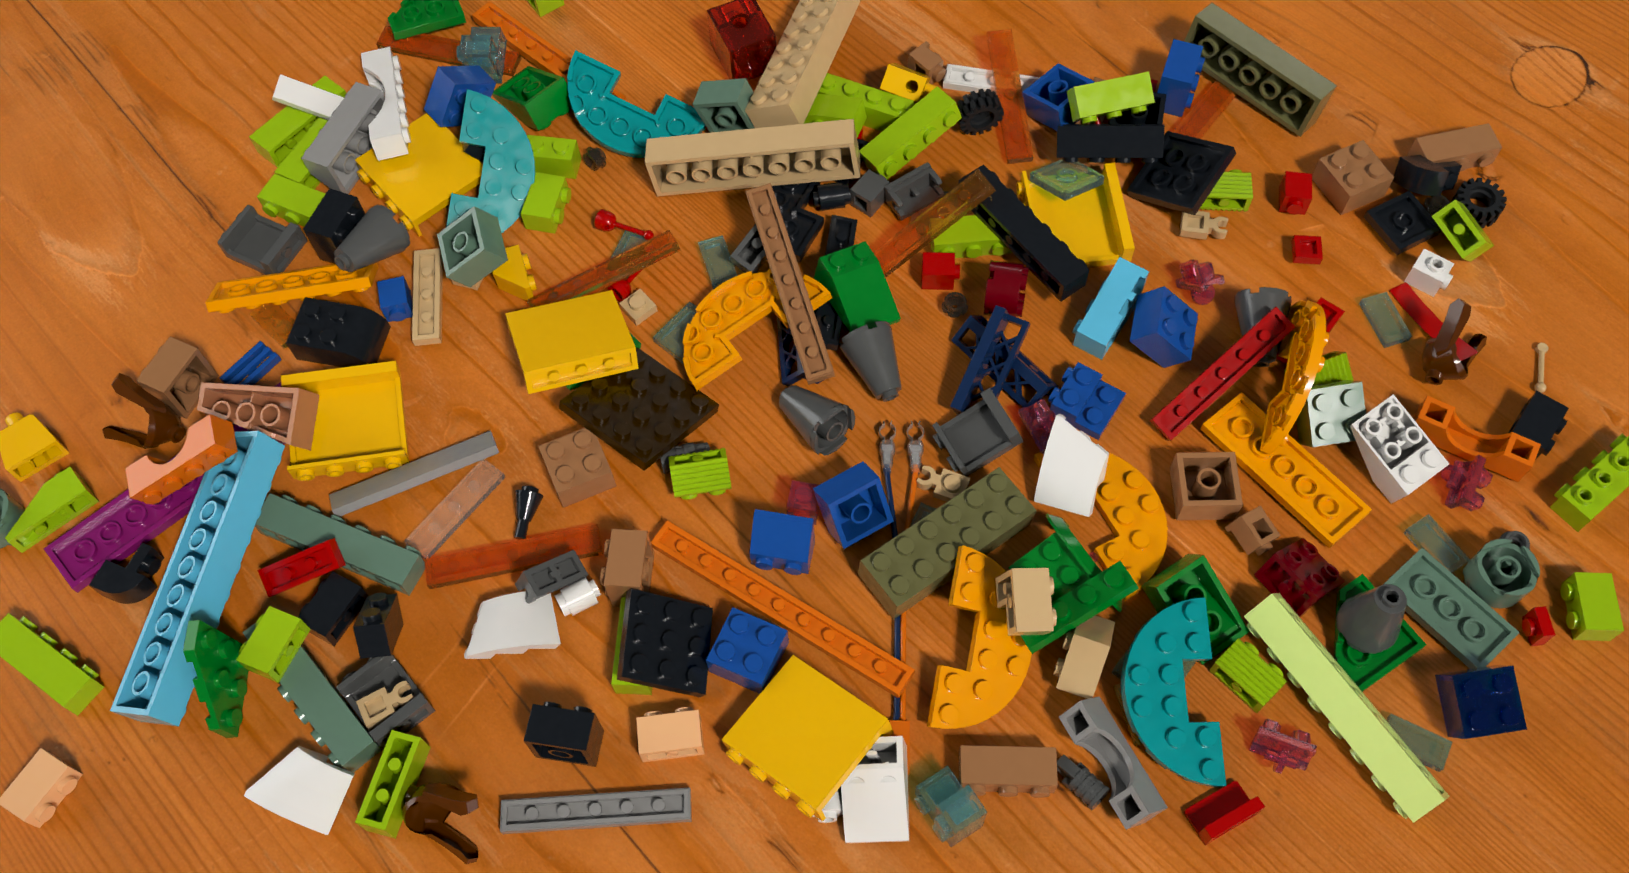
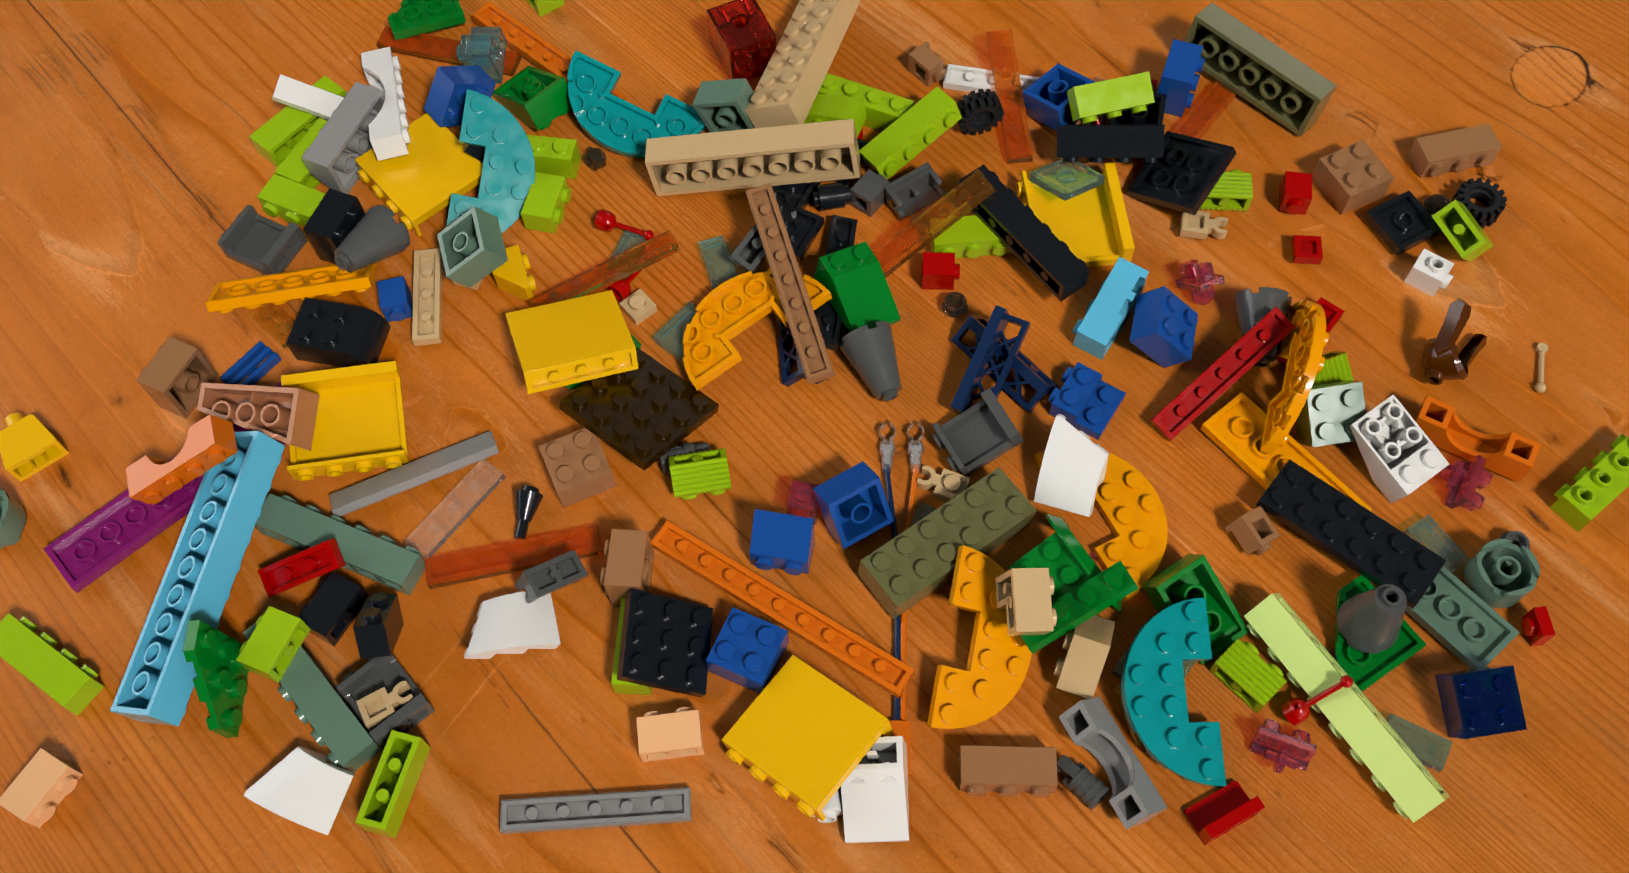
(51, 508): lime slope -> none
(129, 583): black brick -> none
(163, 421): reddish brown piece -> none
(428, 809): reddish brown piece -> none
(564, 734): black brick -> none
(578, 596): white brick -> none
(817, 418): dark grey cone -> none
(899, 79): yellow torso -> none
(950, 806): clear light blue brick -> none
(1004, 287): dark red brick -> none
(1039, 422): clear pink hips -> none
(1206, 486): medium nougat brick -> none
(1298, 710): none -> red hinge
(1299, 575): dark red bracket -> none
(1350, 532): none -> black plate
(1385, 319): clear light blue tile -> none
(1424, 176): black brick -> none
(1426, 318): red sticker -> none
(1540, 420): black brick -> none
(1592, 606): lime brick -> none

